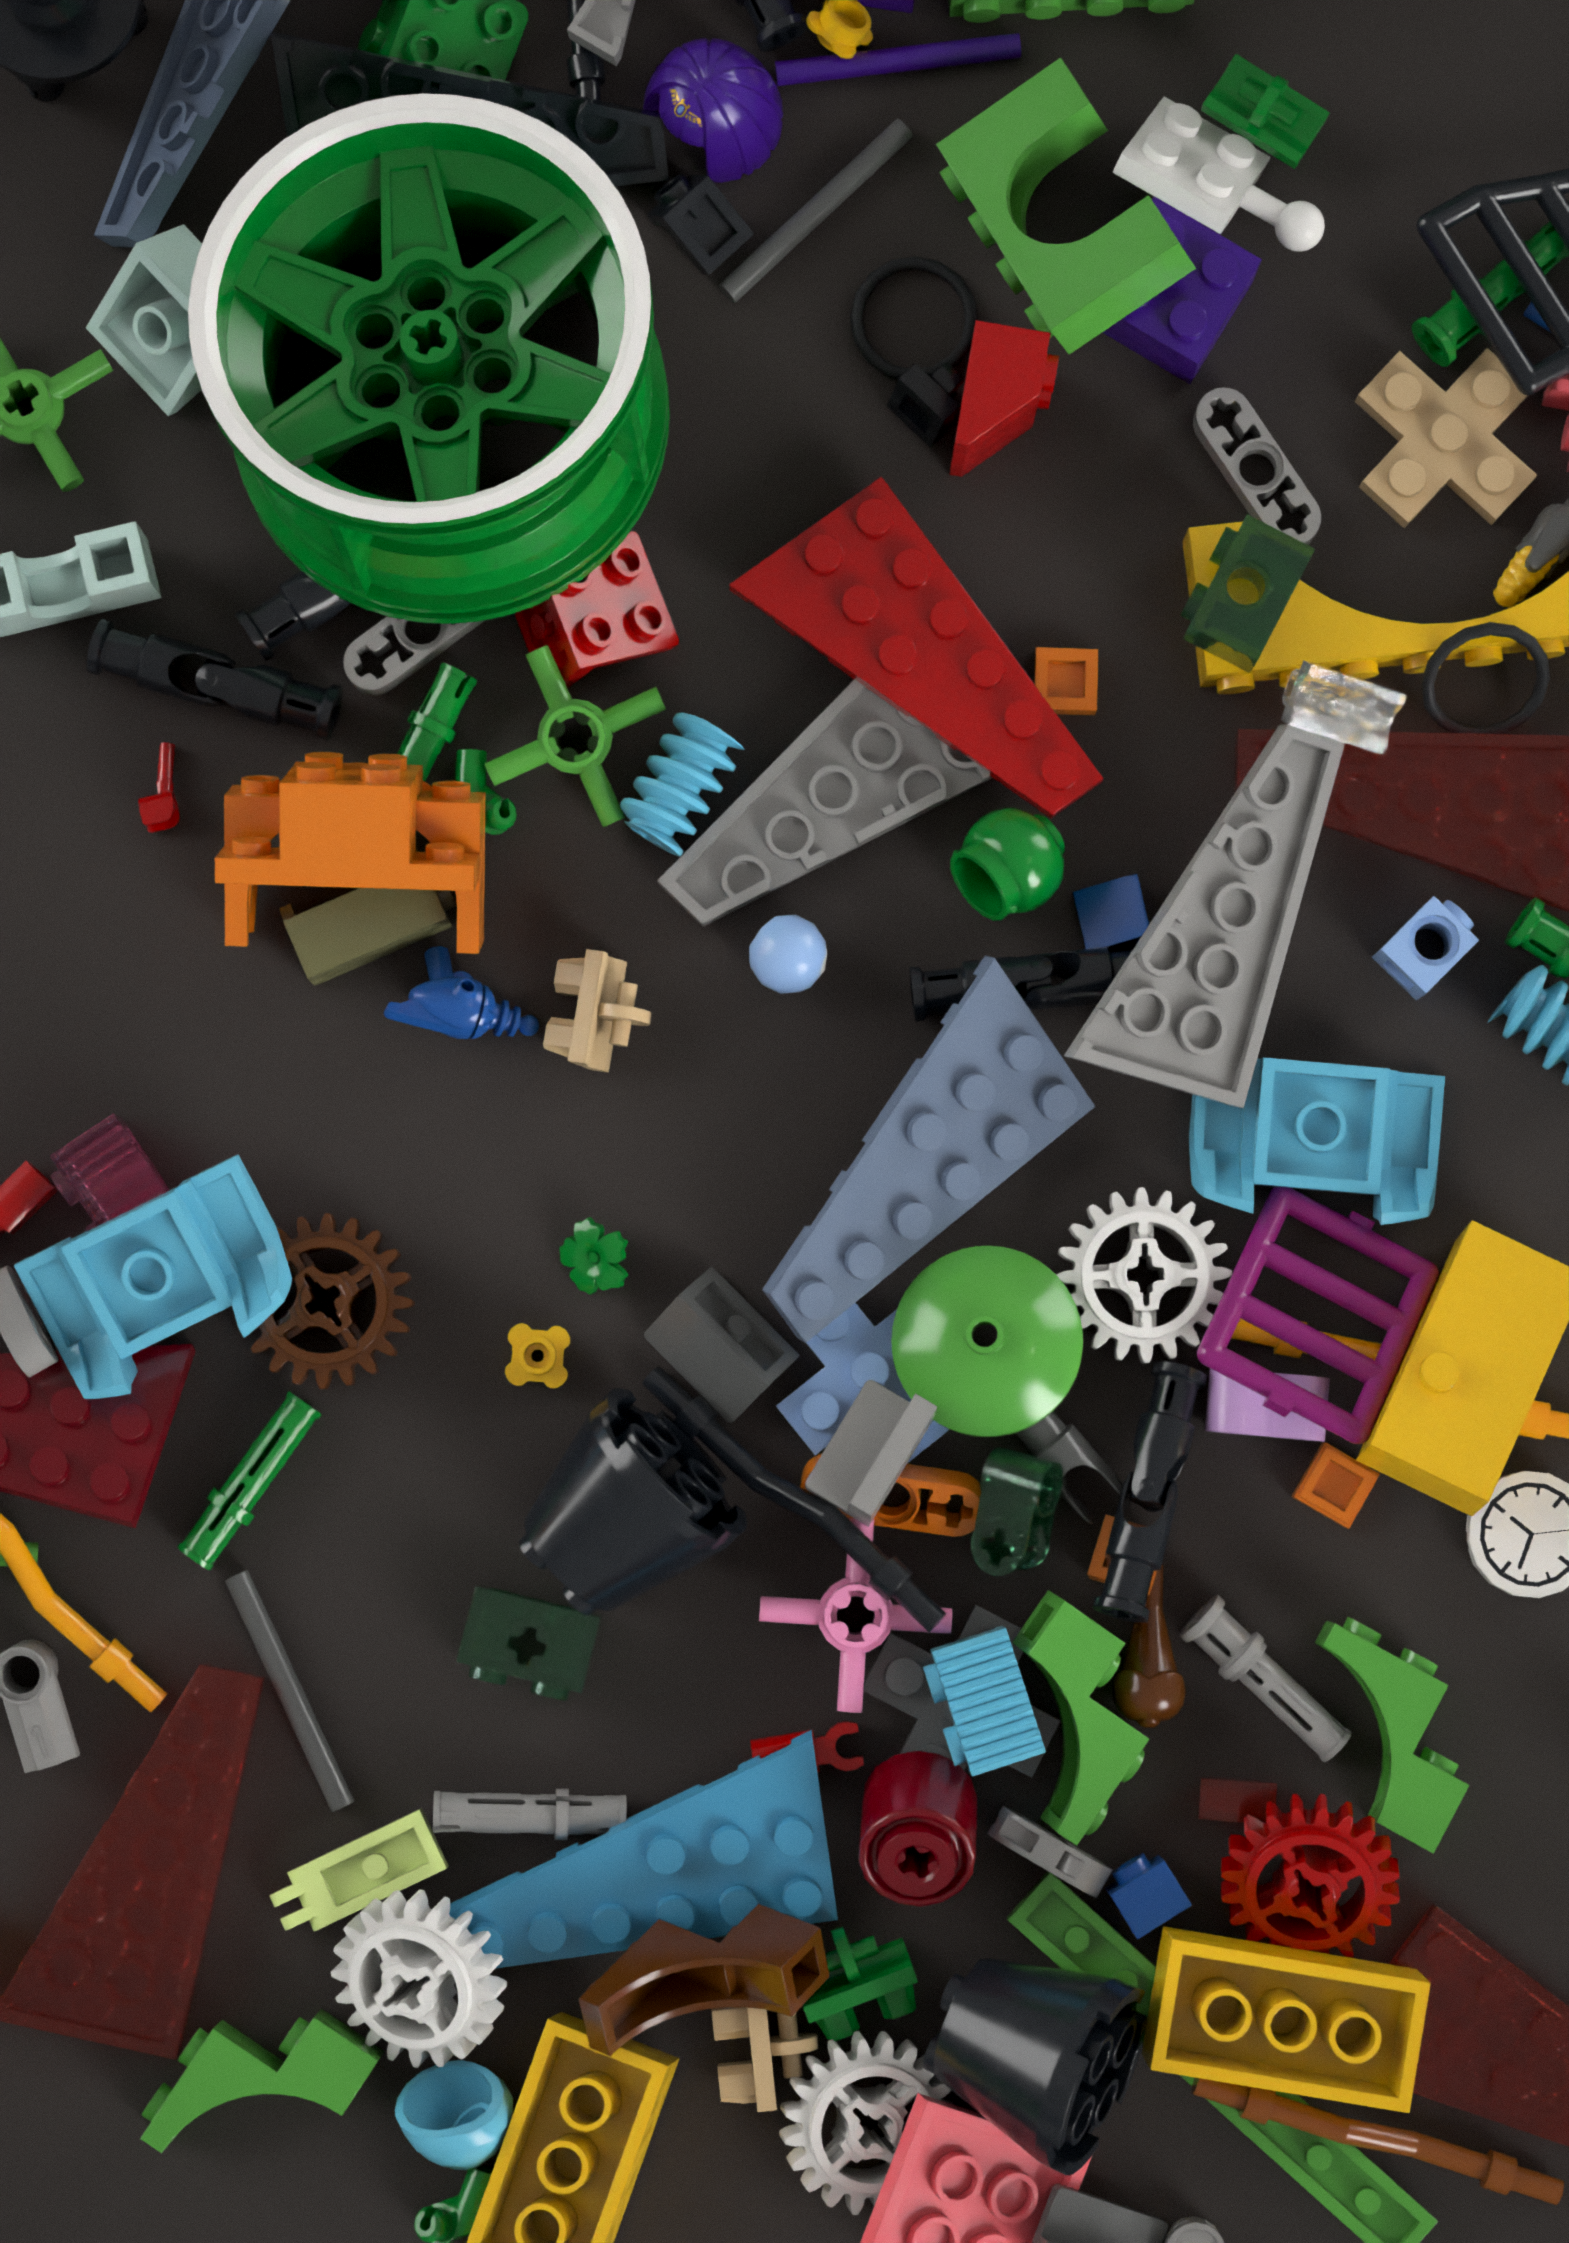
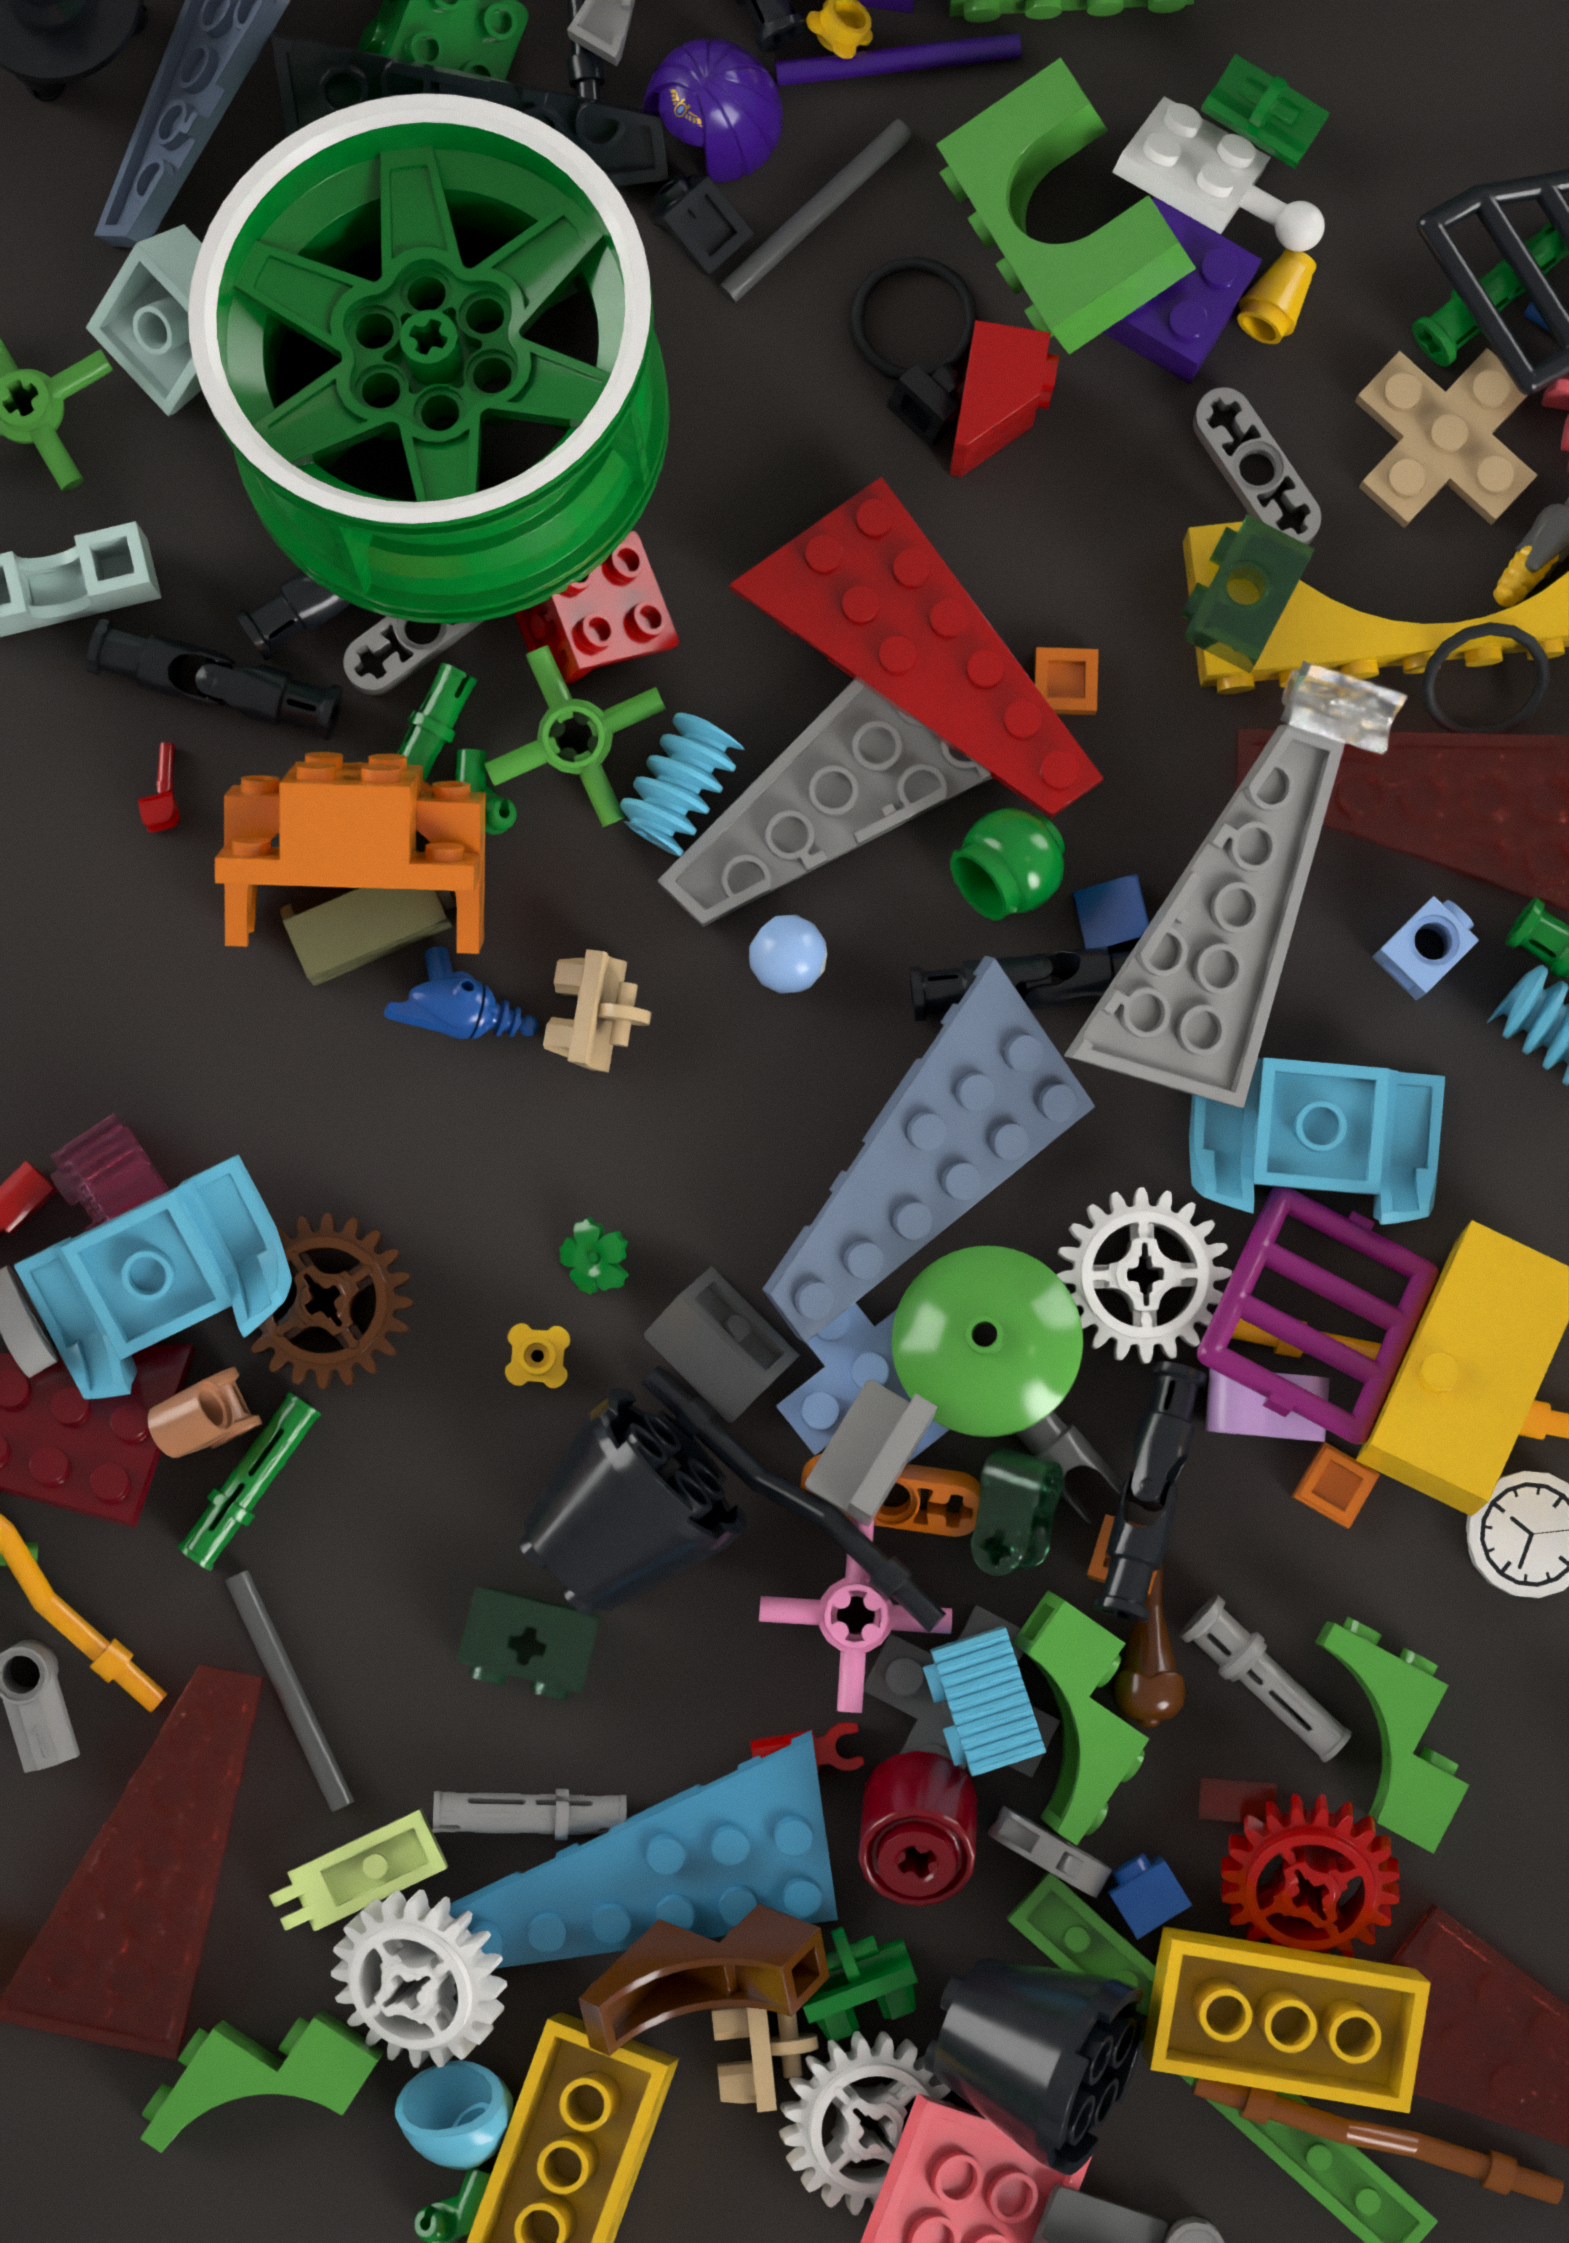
(202, 1416): none -> nougat piece
(1277, 298): none -> yellow cone

